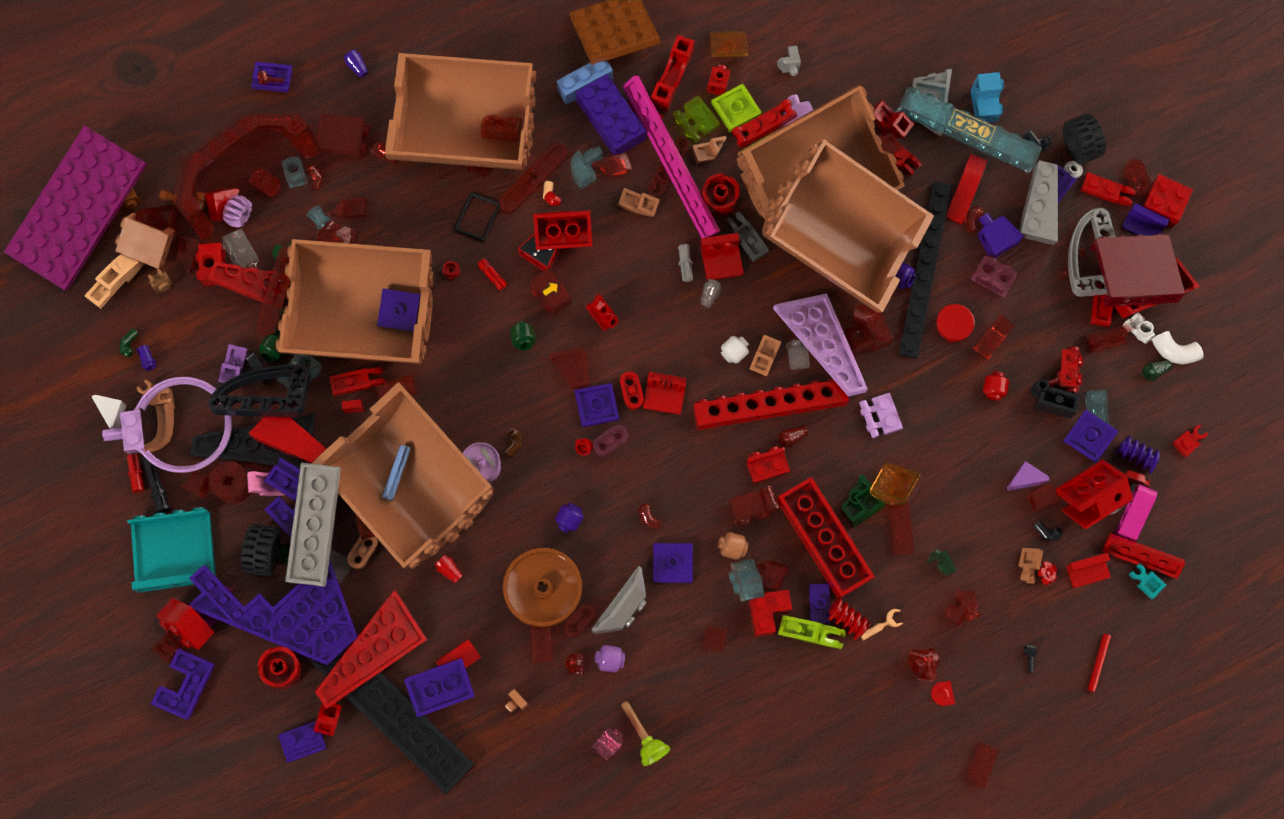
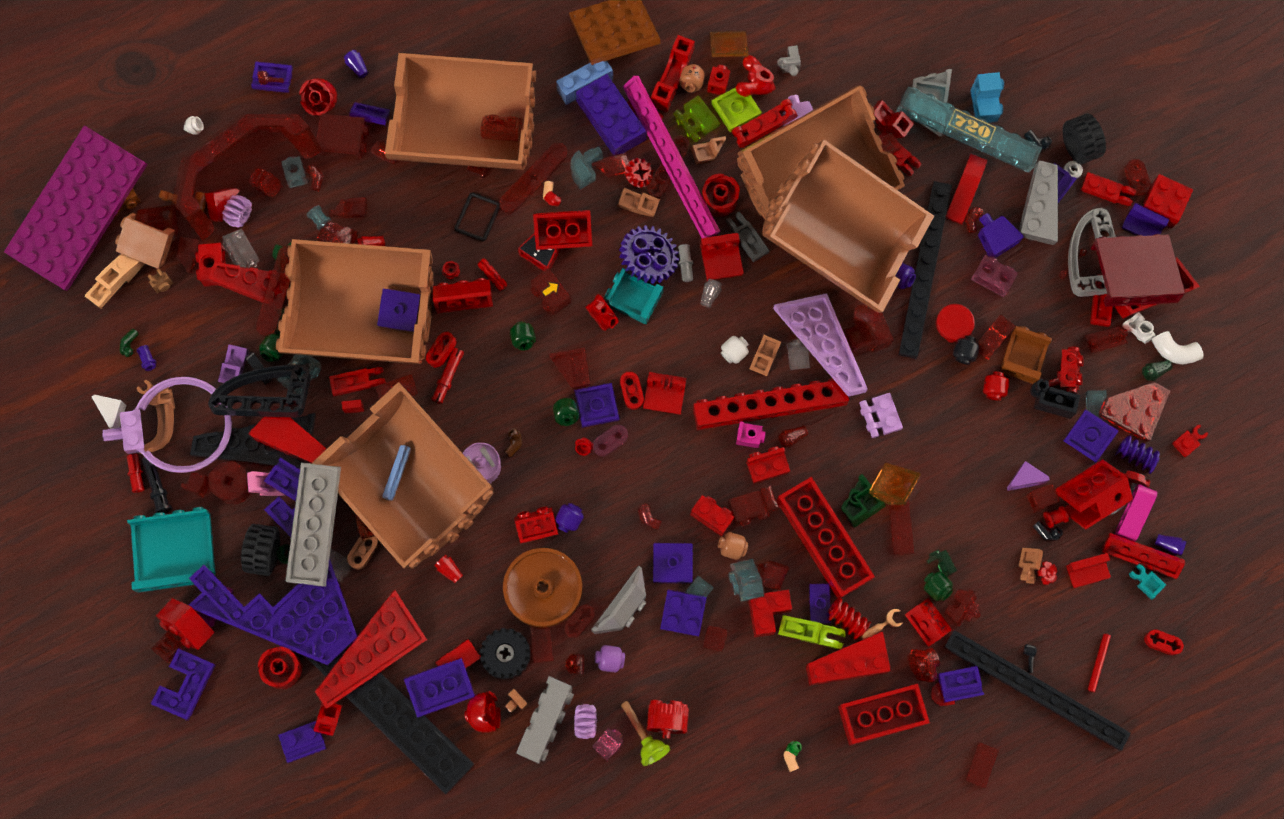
(193, 125): none -> white plate
(318, 96): none -> red cylinder
(370, 113): none -> dark purple plate
(371, 240): none -> red cone
(441, 349): none -> red plate
(444, 383): none -> red pin
(462, 295): none -> red slope
(482, 712): none -> red cylinder
(513, 664): none -> black bush
(535, 524): none -> red bracket
(544, 720): none -> light grey wedge
(565, 412): none -> dark green head
(585, 721): none -> lavender gear
(633, 296): none -> teal panel
(635, 179): none -> red gear
(649, 254): none -> dark purple gear
(667, 718): none -> red piece
(683, 612): none -> dark purple plate
(692, 78): none -> nougat head
(700, 587): none -> clear light blue plate
(712, 515): none -> red brick
(746, 440): none -> dark pink brick
(759, 79): none -> red head
(790, 754): none -> arm
(855, 661): none -> red wedge
(883, 714): none -> red brick
(928, 622): none -> red panel
(938, 586): none -> dark green head
(960, 684): none -> dark purple plate
(966, 350): none -> black head
(1025, 354): none -> dark orange panel
(1037, 690): none -> black plate
(1055, 517): none -> red bush
(1136, 409): none -> clear red plate
(1165, 638): none -> red beam
(1171, 544): none -> dark purple cone

